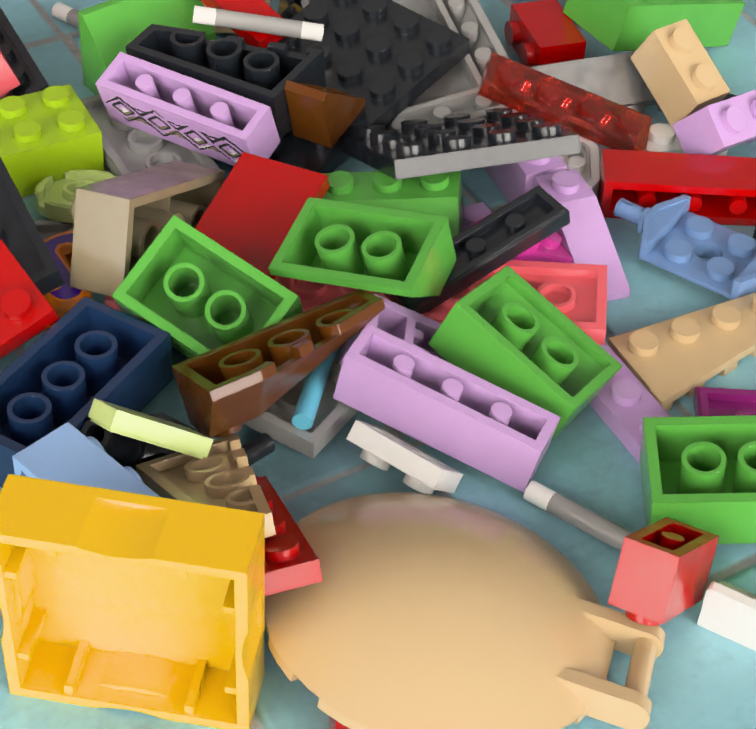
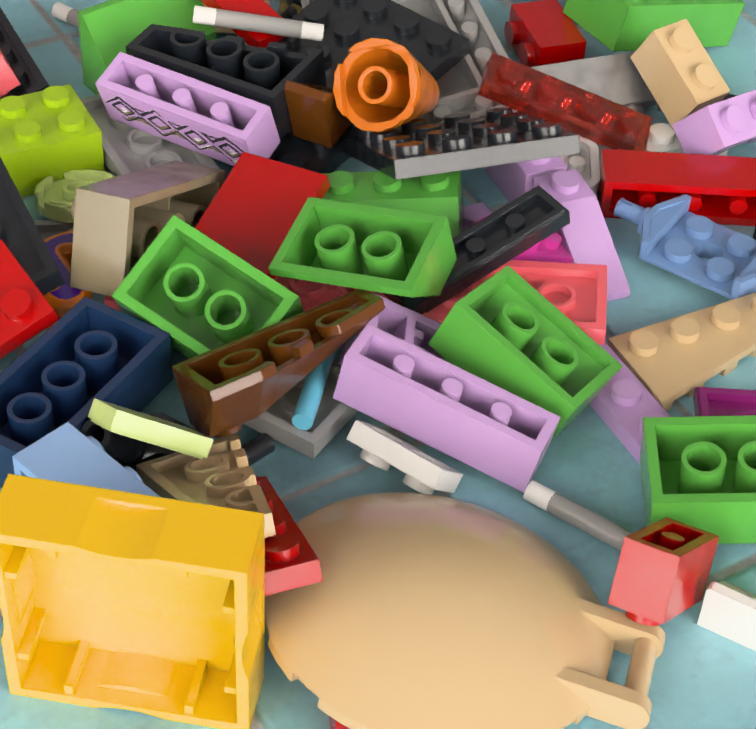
(383, 86): none -> orange cone

